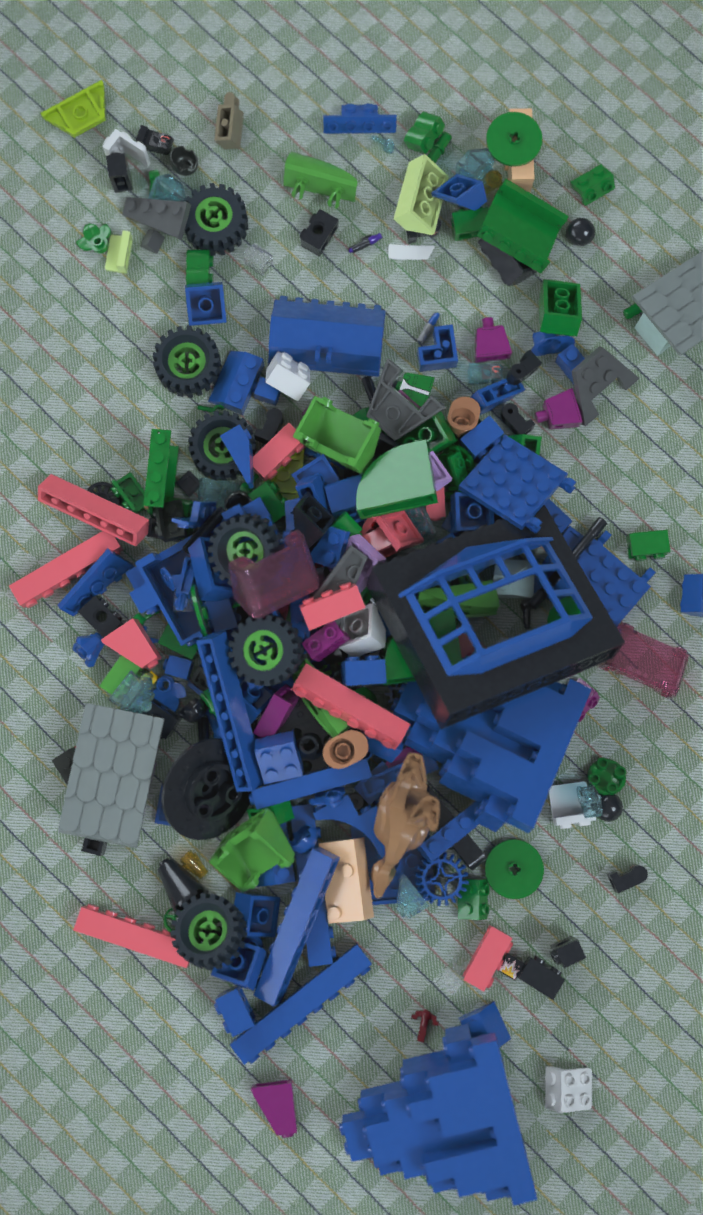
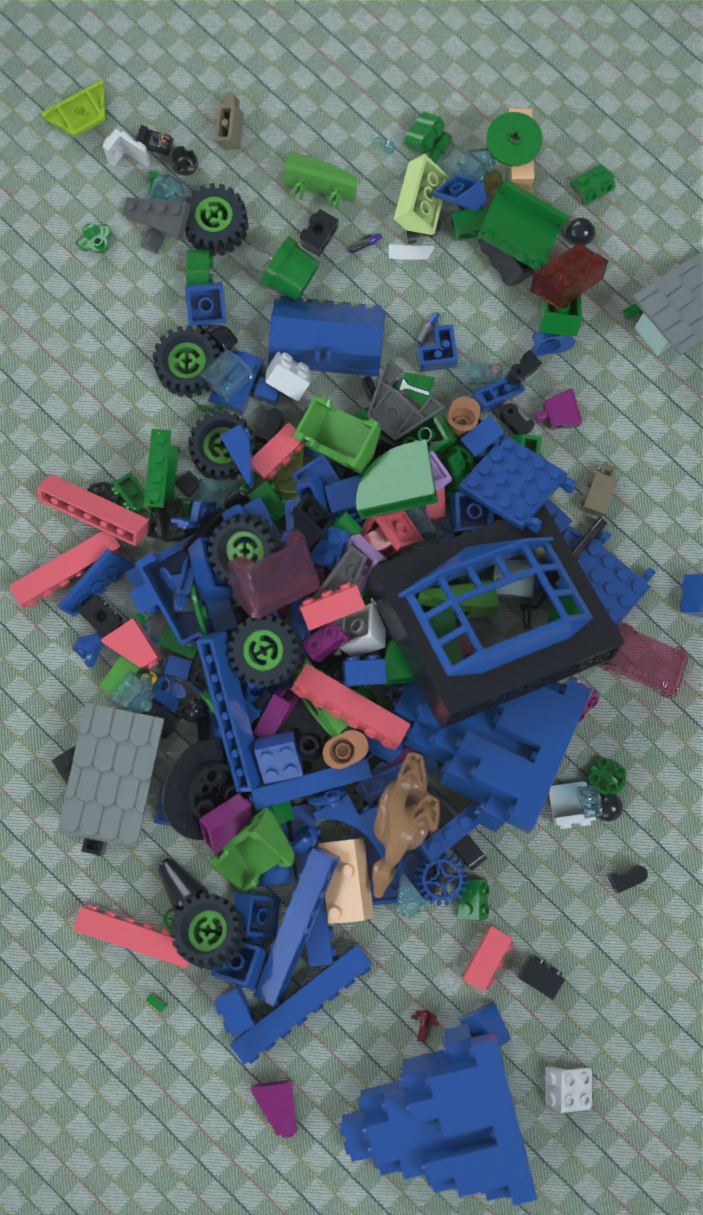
(119, 172): black brick -> none
(119, 252): yellowish green panel -> none
(156, 1001): none -> green tile
(193, 864): clear yellow cone -> none
(222, 336): none -> black piece
(225, 822): none -> magenta slope
(227, 374): none -> clear light blue slope
(290, 270): none -> green piece
(359, 120): blue bracket -> none
(491, 342): magenta torso -> none
(511, 966): tile -> none
(526, 879): green piece -> none
(567, 952): black brick -> none
(568, 275): none -> clear red brick
(568, 360): blue brick -> none
(594, 376): dark grey wing -> none
(599, 492): none -> dark tan brick
(648, 544): green brick -> none

